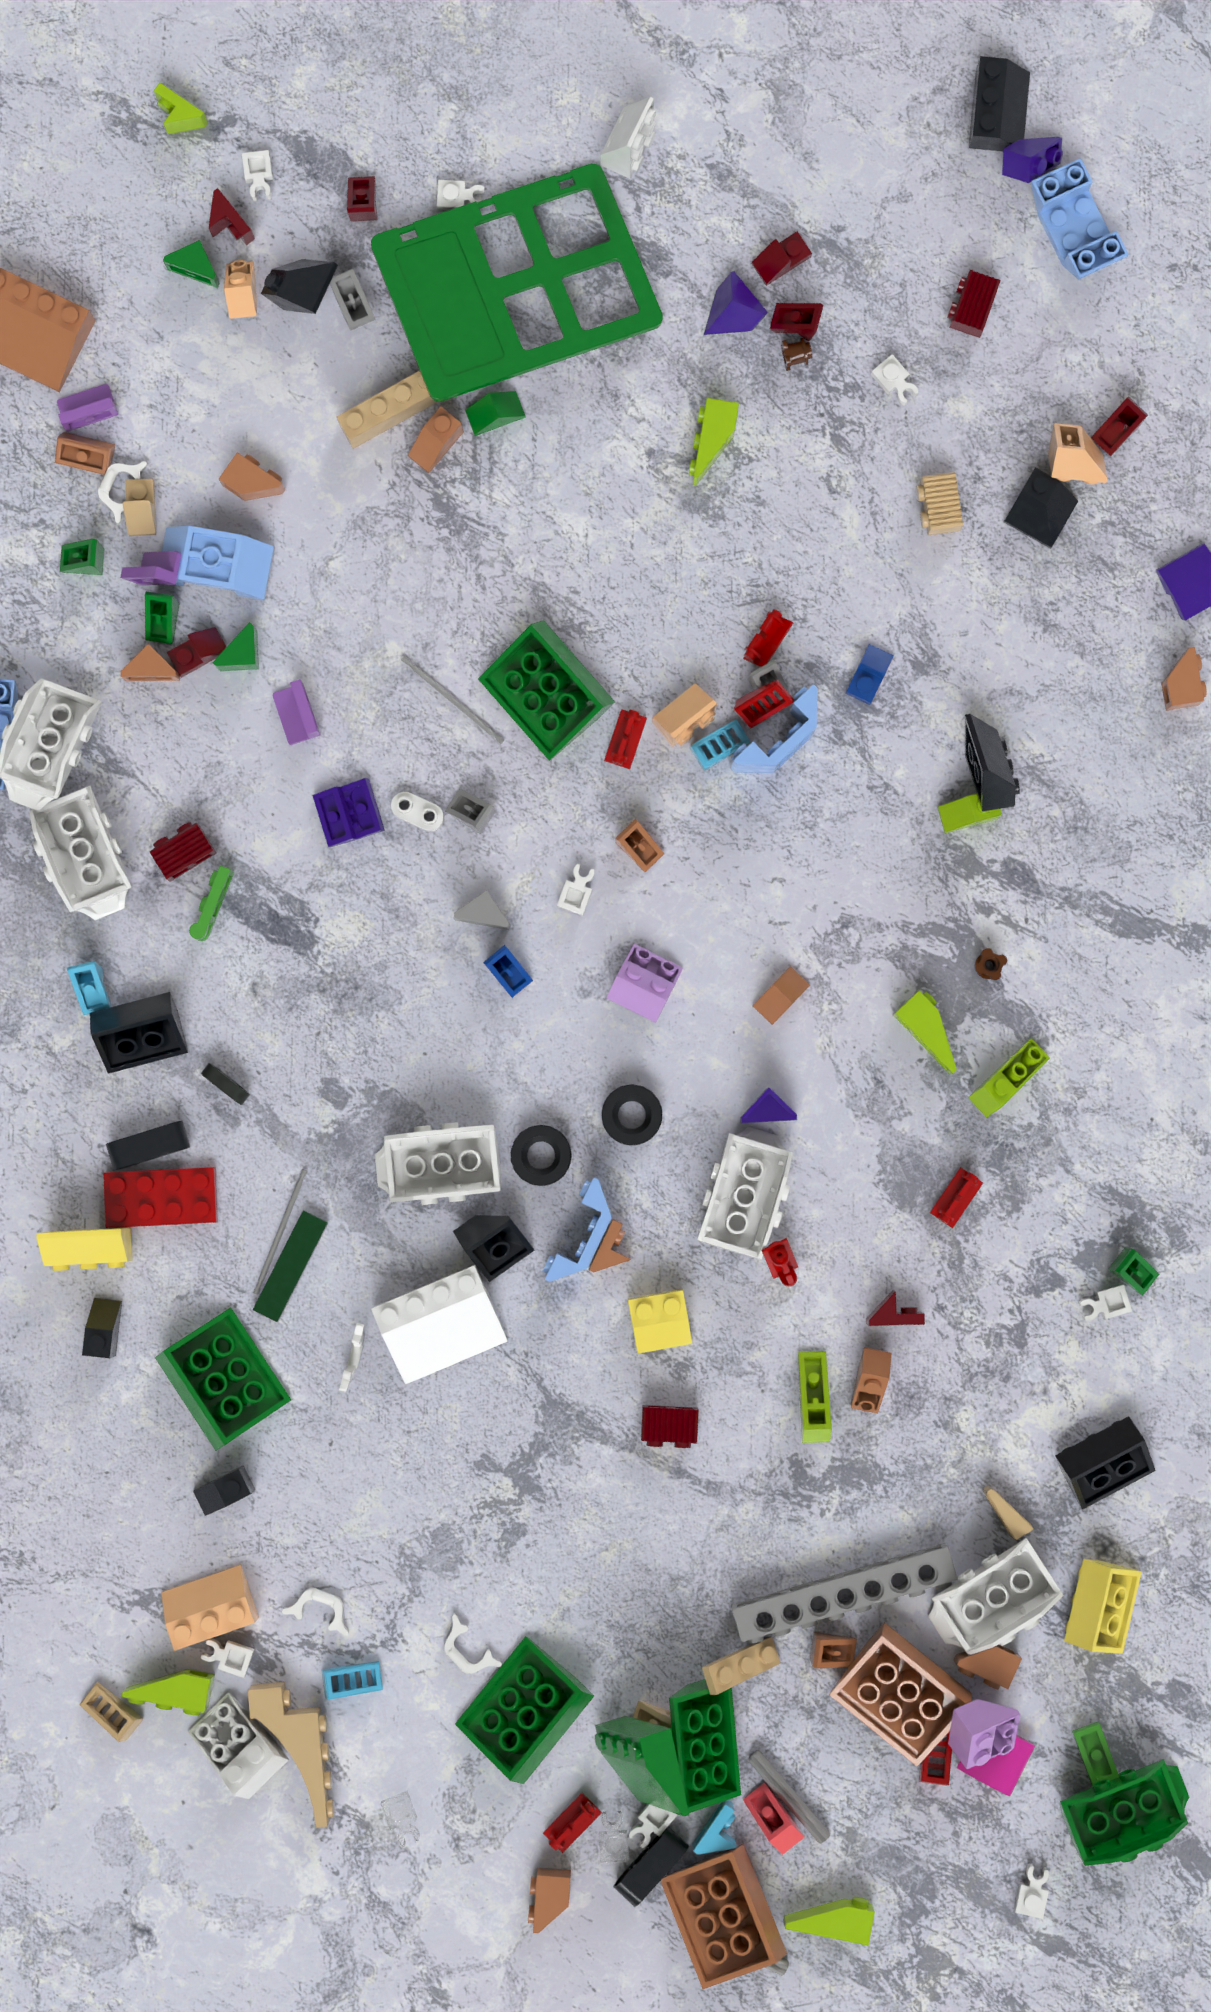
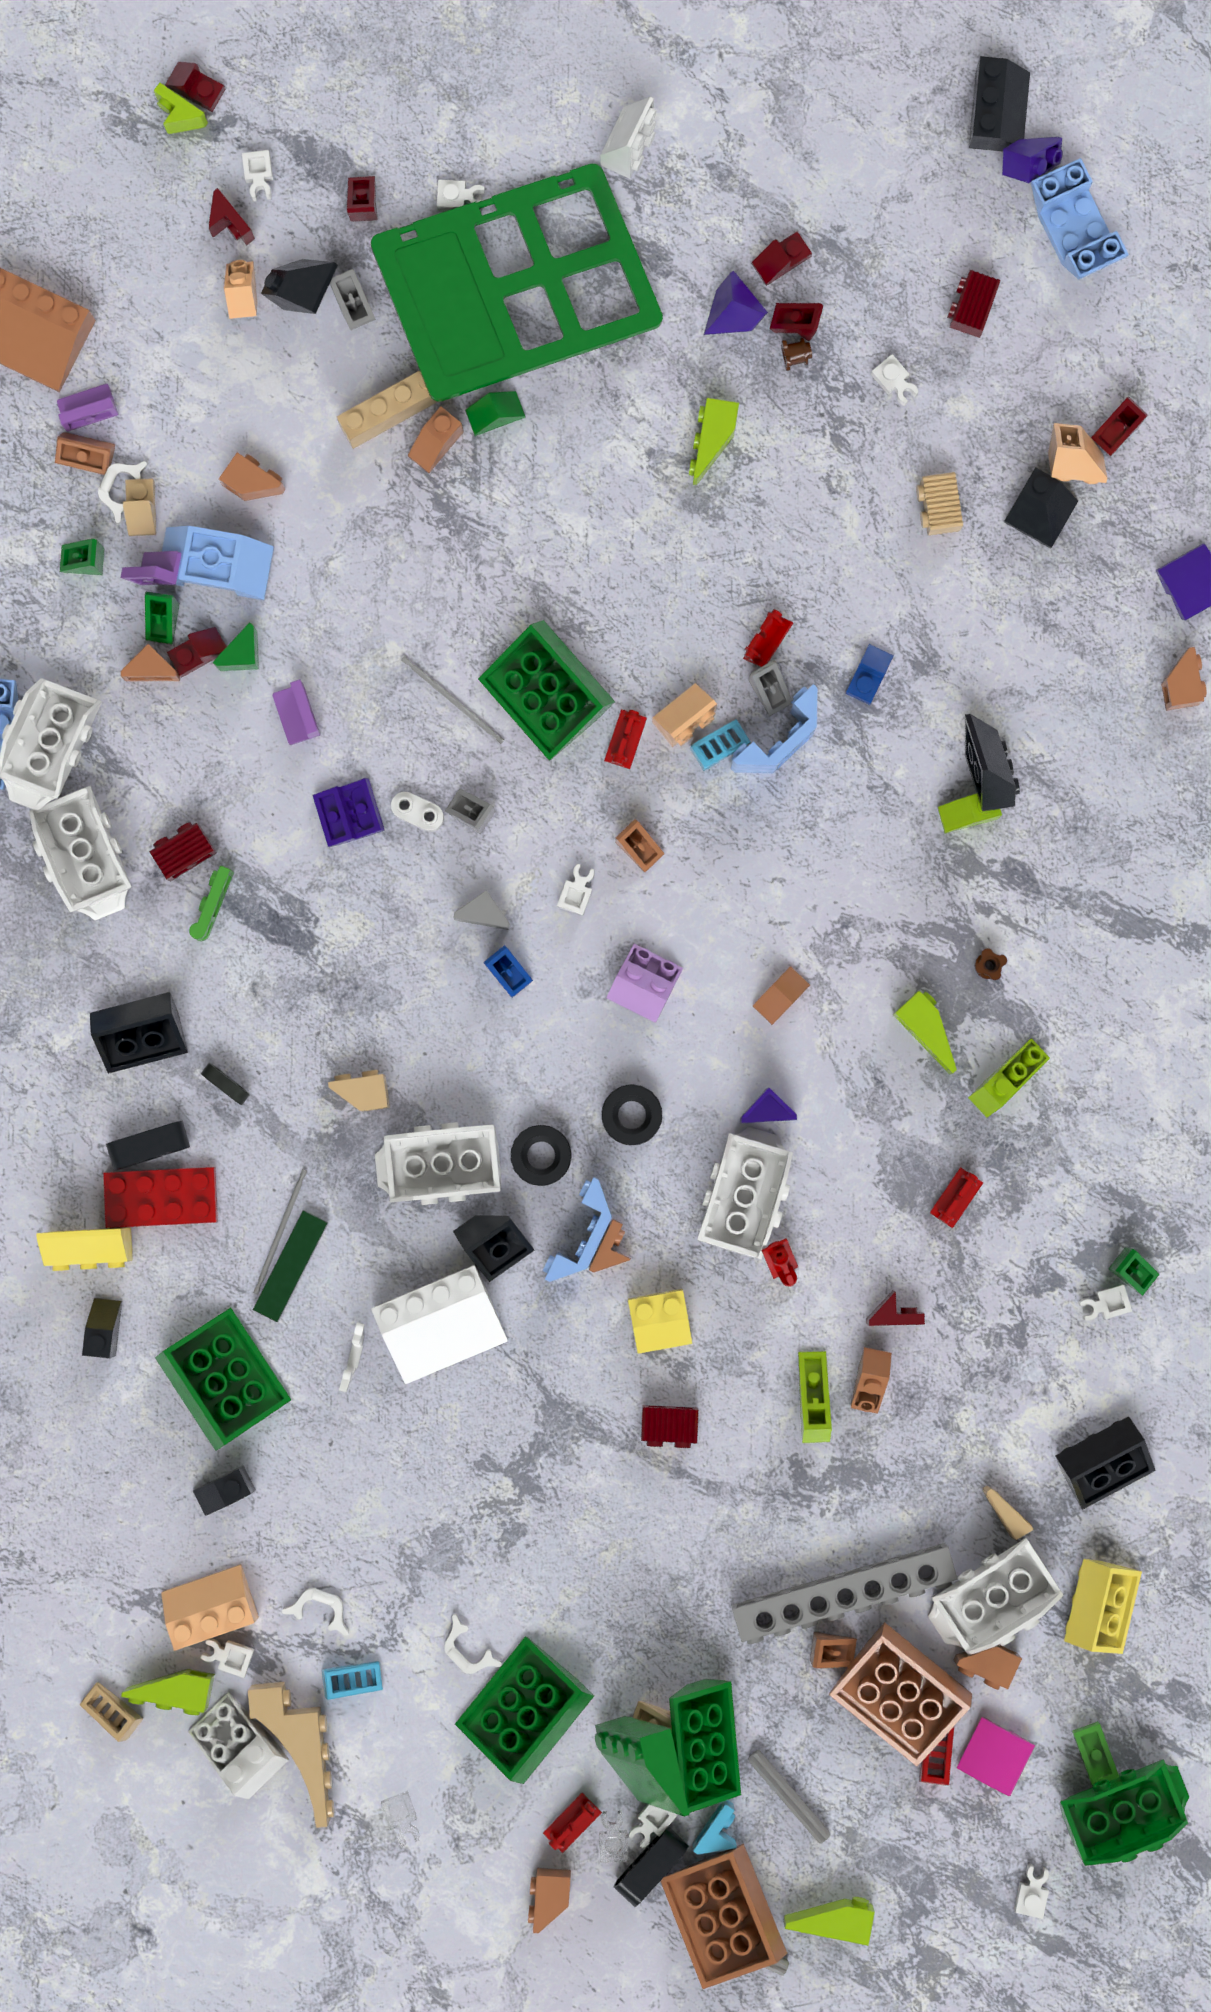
(89, 987): medium azure slope -> none
(192, 263): green slope -> none
(195, 86): none -> dark red slope
(364, 1092): none -> tan slope
(740, 1665): tan plate -> none
(754, 717): red slope -> none
(773, 1818): coral slope -> none
(982, 1731): lavender slope -> none

